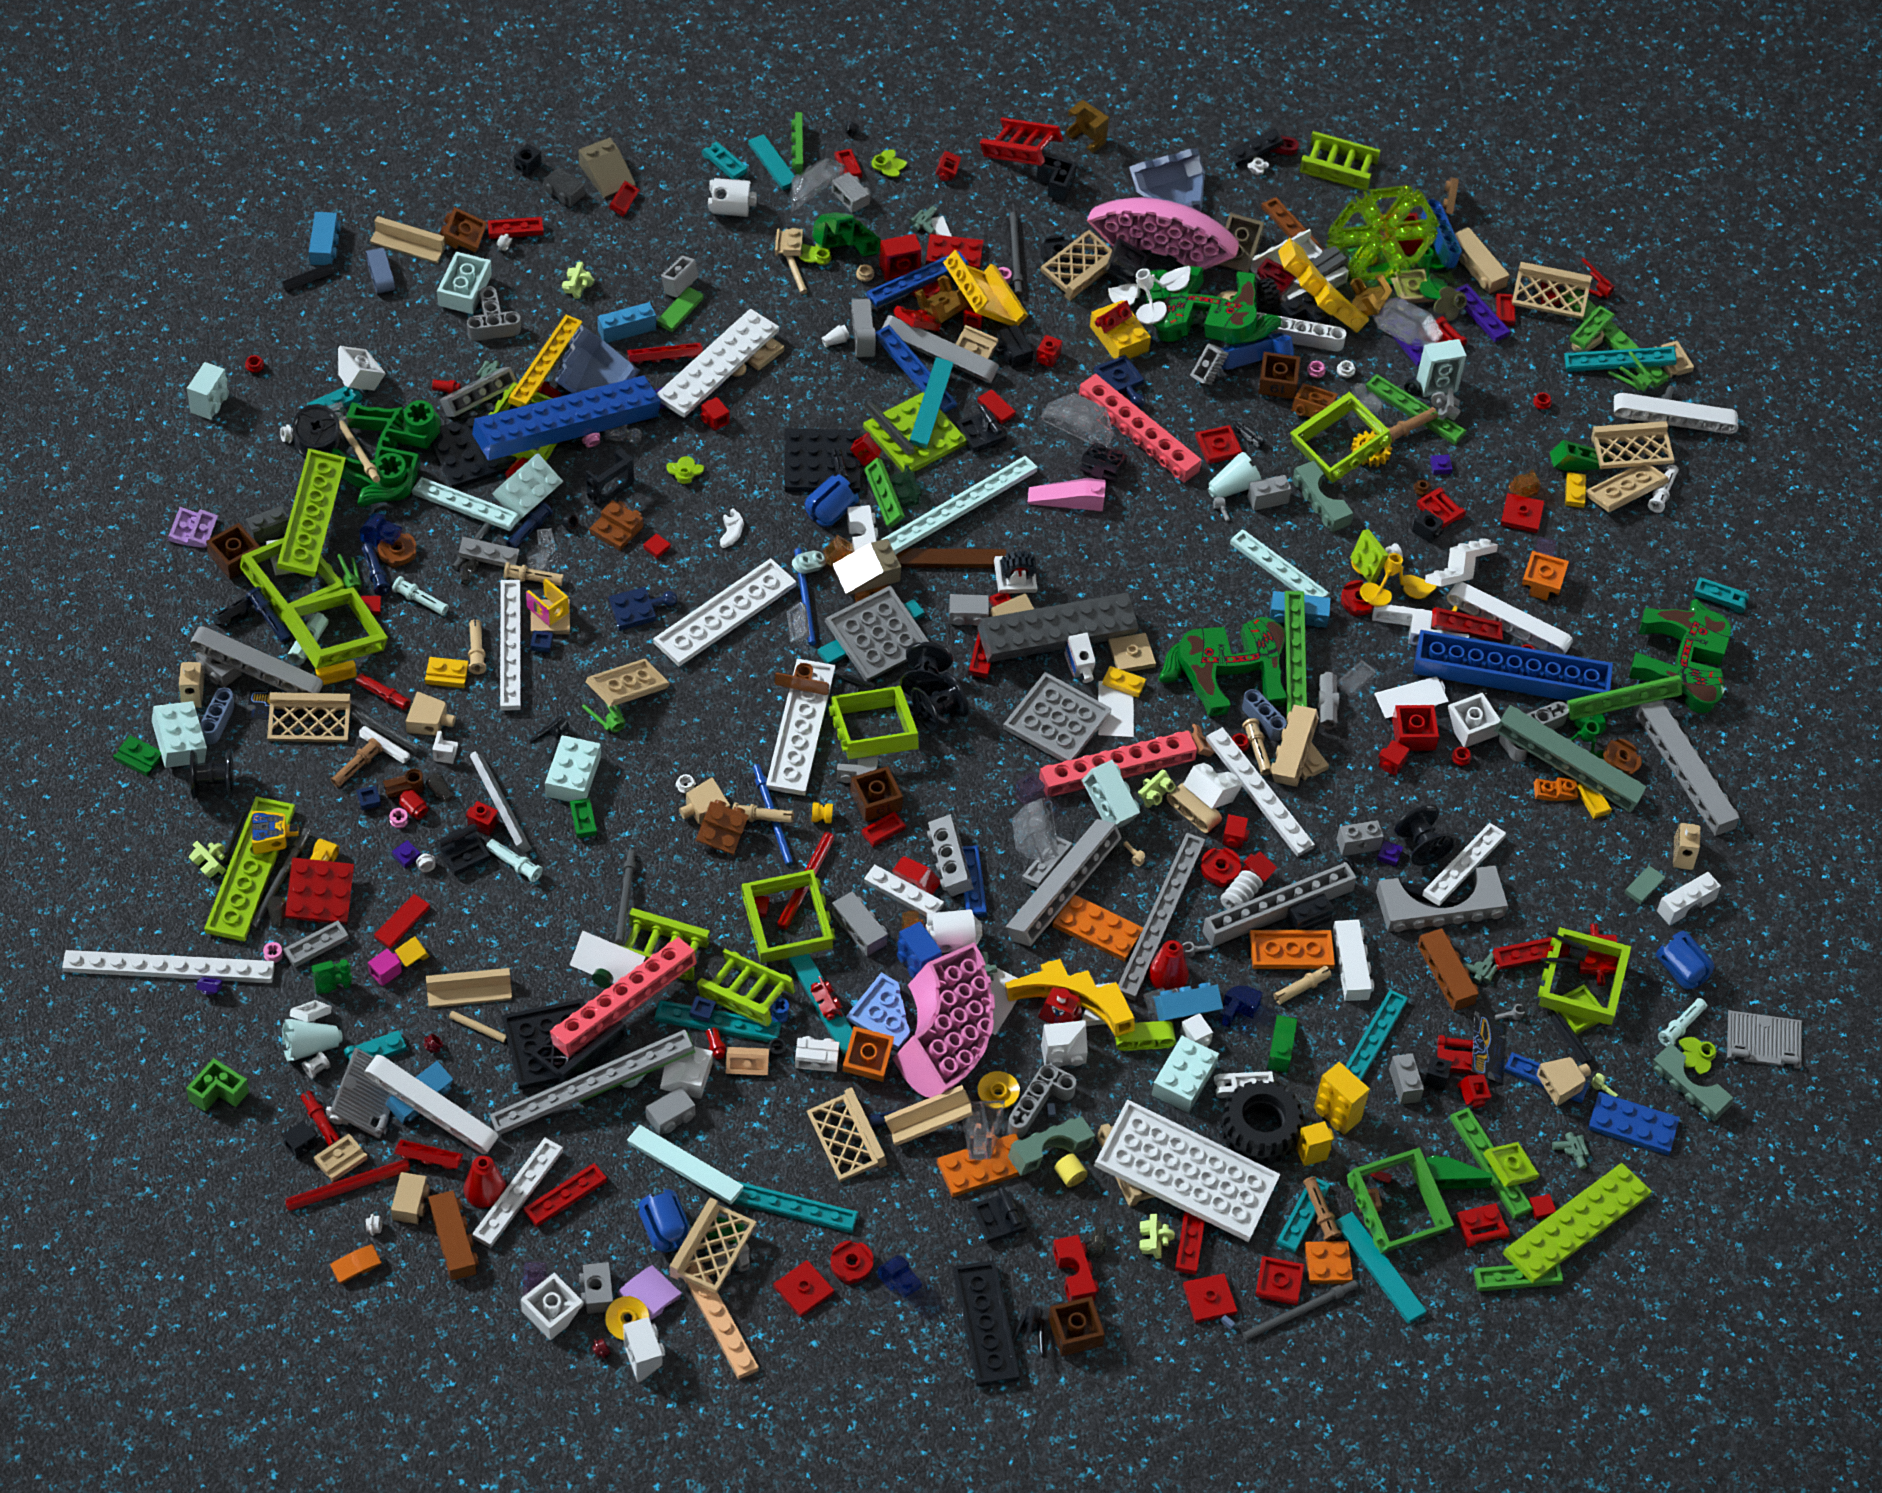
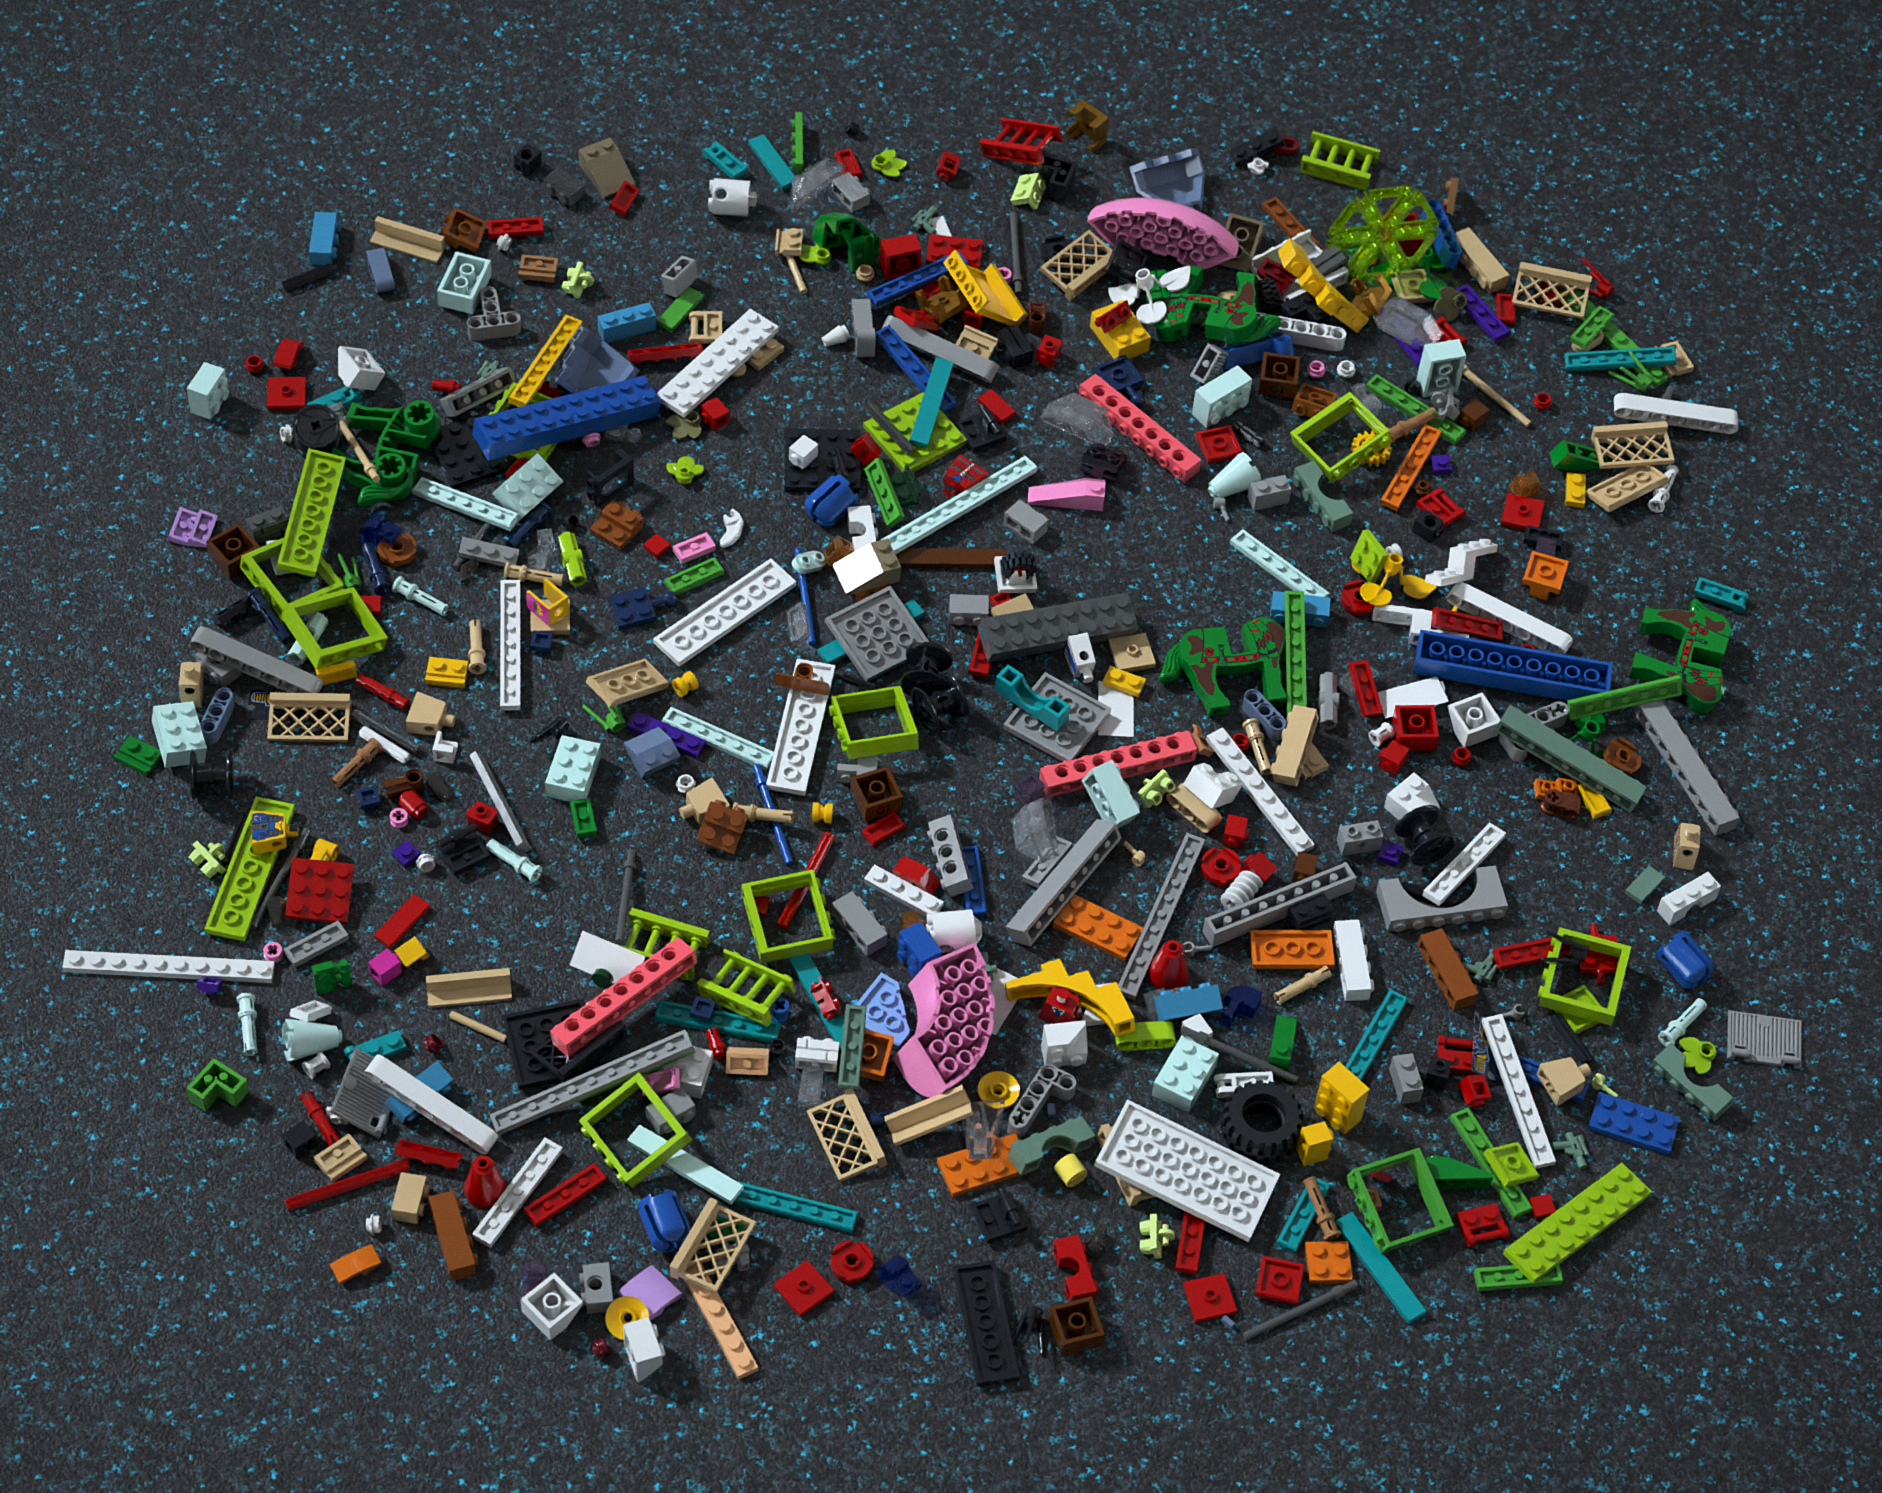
(247, 1016): none -> light aqua pin
(286, 393): none -> red plate
(287, 353): none -> red slope
(538, 268): none -> medium nougat plate
(572, 559): none -> lime piece
(652, 751): none -> sand blue slope
(656, 1158): none -> lime window
(663, 1080): none -> bright pink tile
(684, 742): none -> dark purple plate
(685, 426): none -> olive plate
(685, 684): none -> yellow wheel
(694, 548): none -> bright pink plate
(694, 576): none -> bright green tile
(712, 326): none -> tan plate
(720, 738): none -> light aqua tile
(803, 452): none -> white brick
(810, 1086): none -> clear plate
(852, 1046): none -> sand green tile
(861, 251): none -> green plate
(962, 476): none -> red torso
(1014, 687): none -> teal arch
(1026, 521): none -> light grey brick
(1029, 190): none -> yellowish green bracket
(1036, 317): none -> copper piece
(1202, 1038): none -> dark grey bar
(1222, 396): none -> light aqua brick
(1304, 866): none -> reddish brown brick
(1365, 689): none -> red plate
(1381, 734): none -> white bush
(1409, 795): none -> white slope
(1410, 467): none -> orange plate
(1473, 415): none -> reddish brown brick
(1495, 396): none -> tan bar
(1518, 1091): none -> white plate
(1532, 534): none -> black plate
(1562, 803): none -> copper piece

